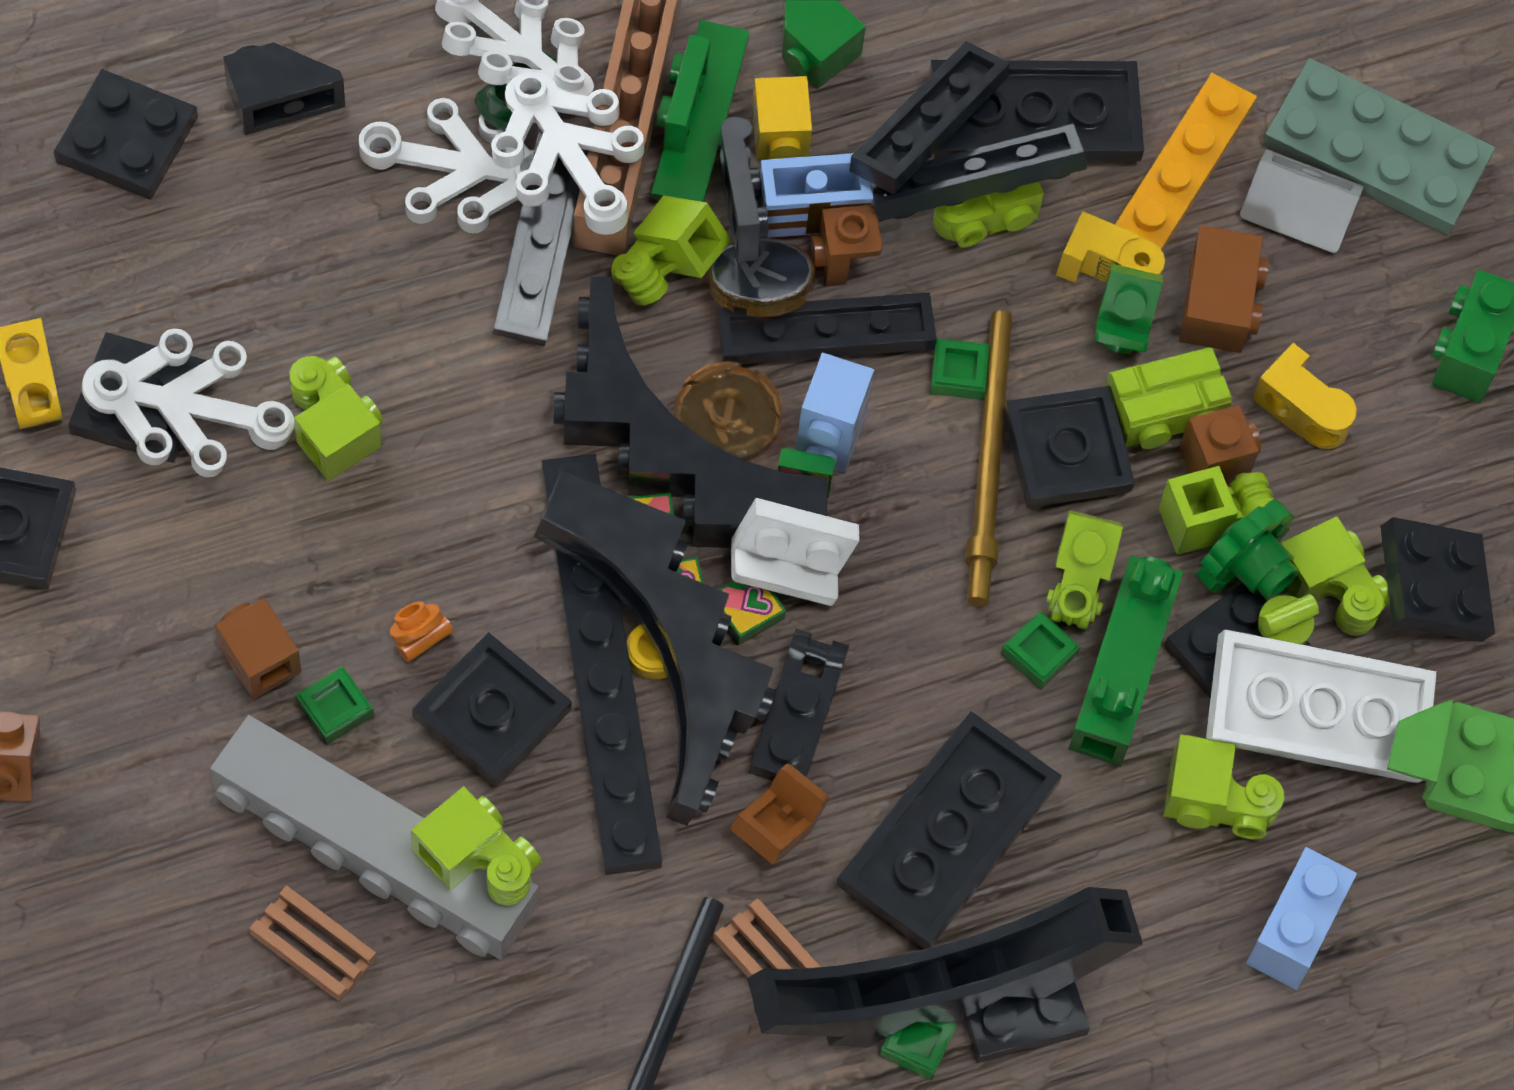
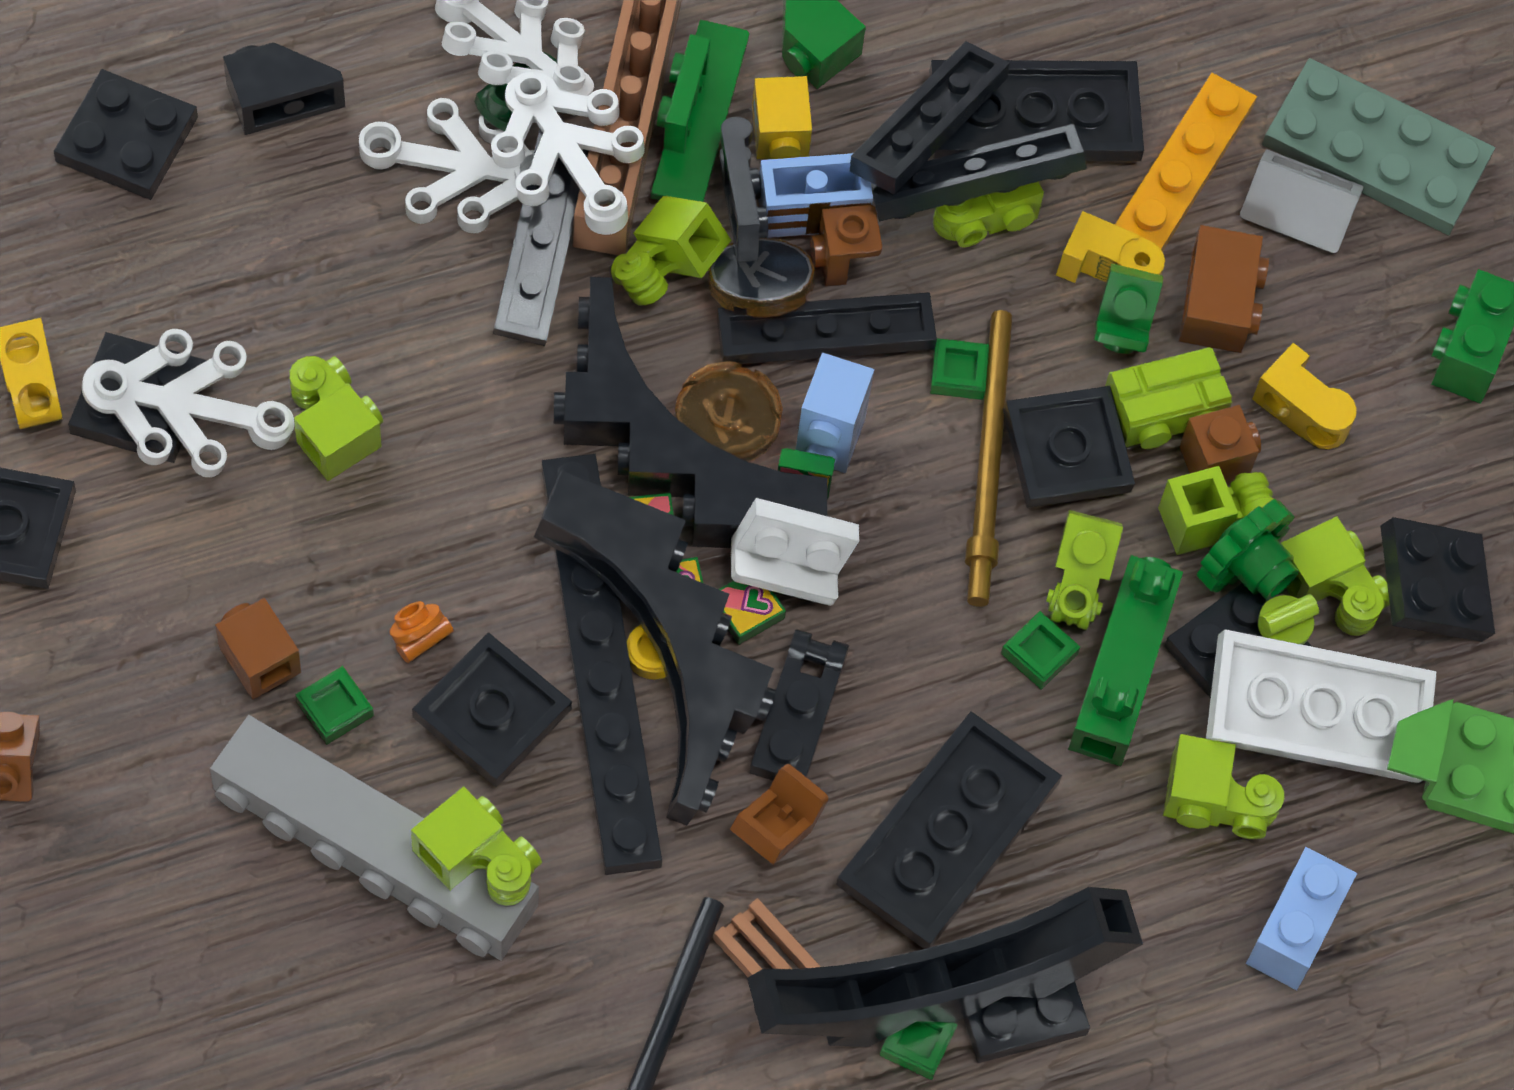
(276, 913): nougat tile -> none

